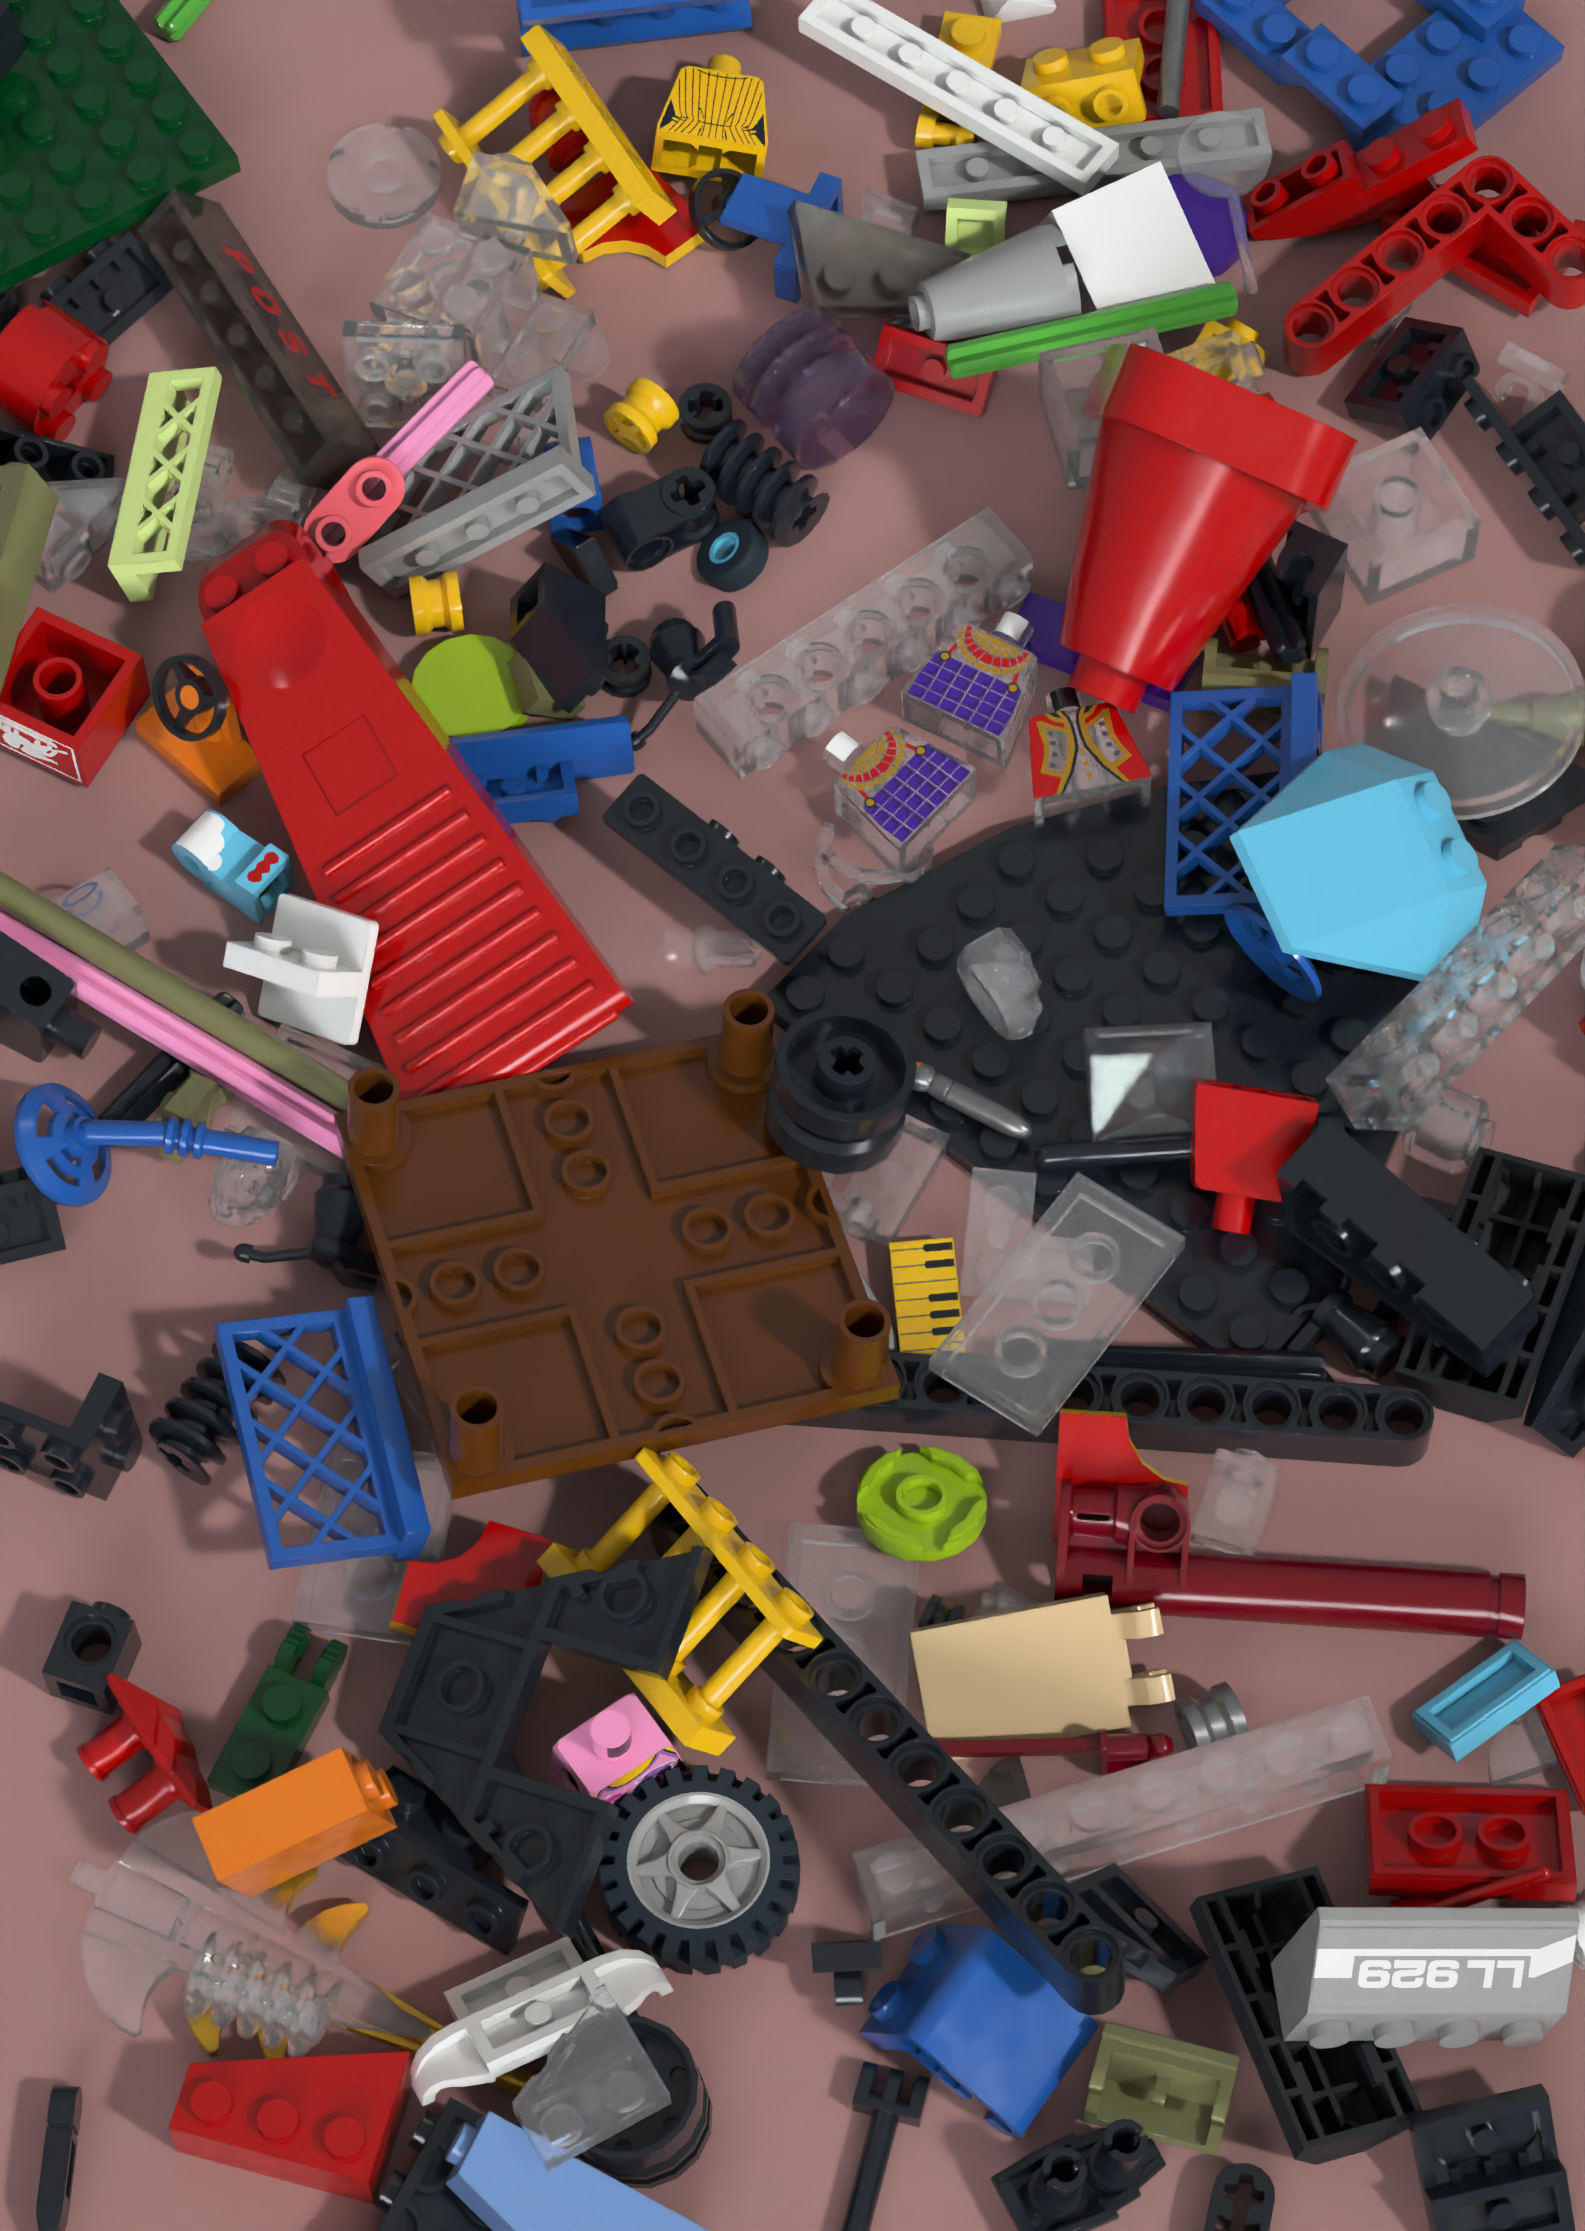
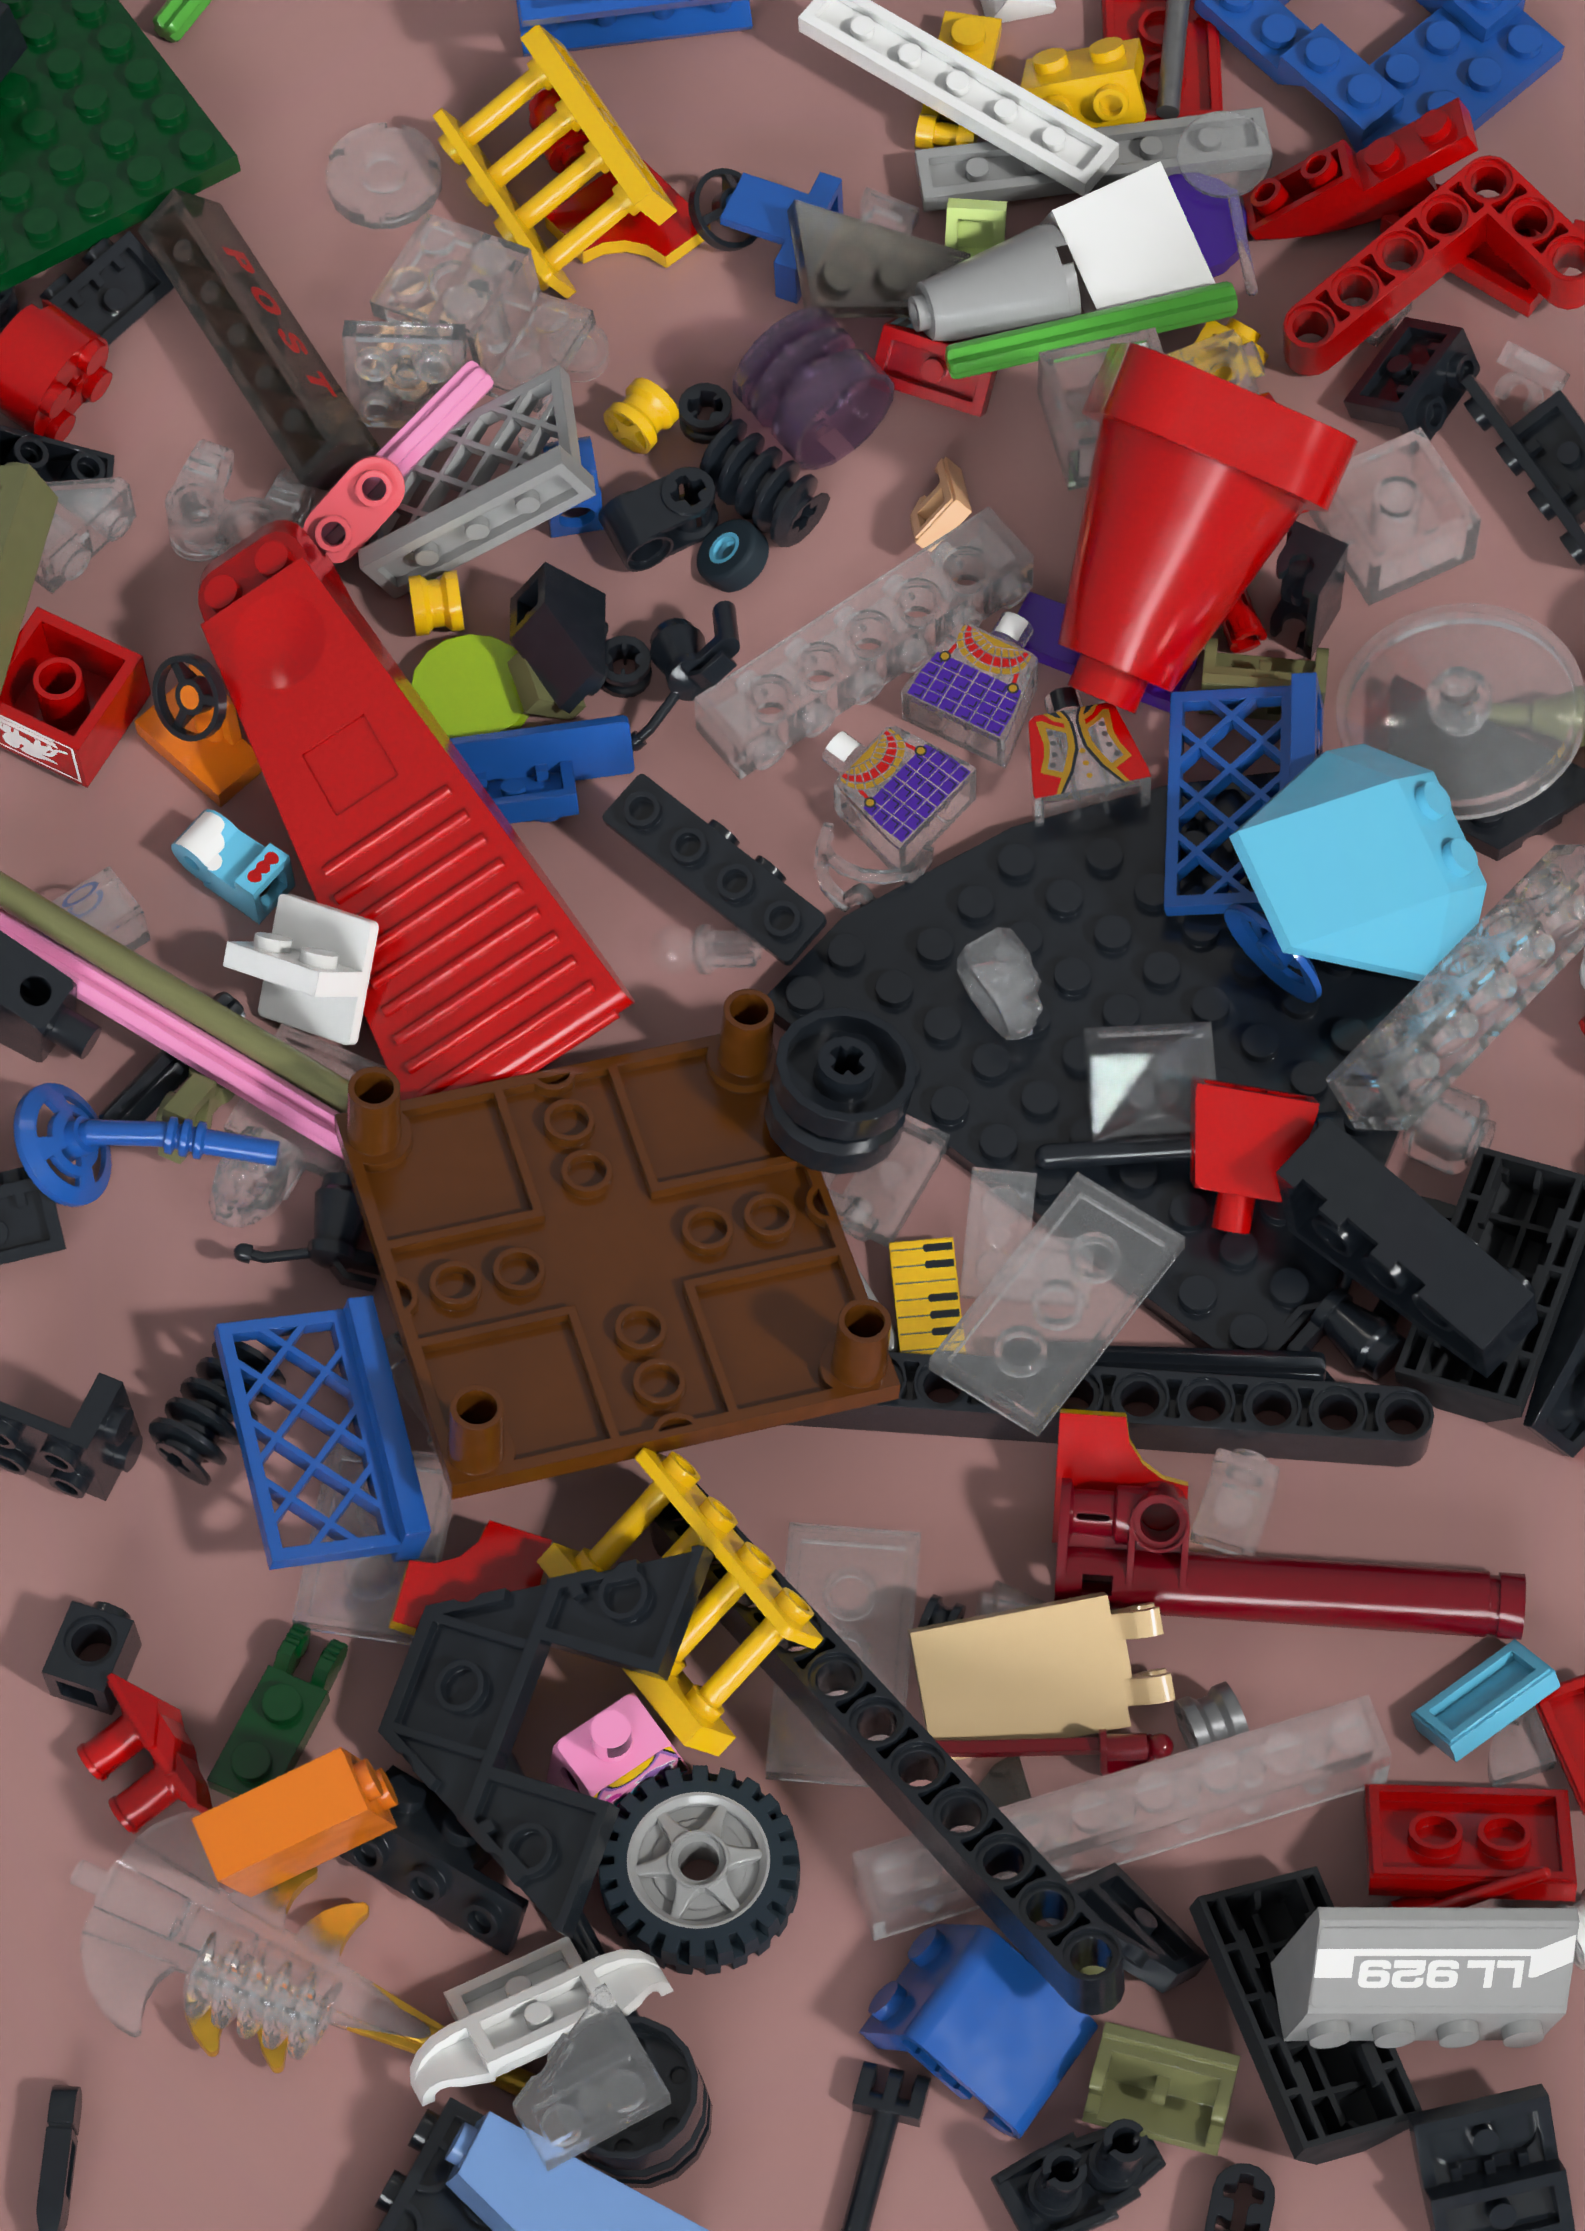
(154, 466): yellowish green fence -> none
(298, 2118): red wedge -> none
(513, 203): clear slope -> none
(585, 559): black tile -> none
(712, 122): yellow torso -> none
(846, 1962): black tile -> none
(921, 1504): lime tile -> none
(943, 508): none -> light nougat tile
(971, 1102): flat silver piece -> none
(1276, 616): black axle -> none

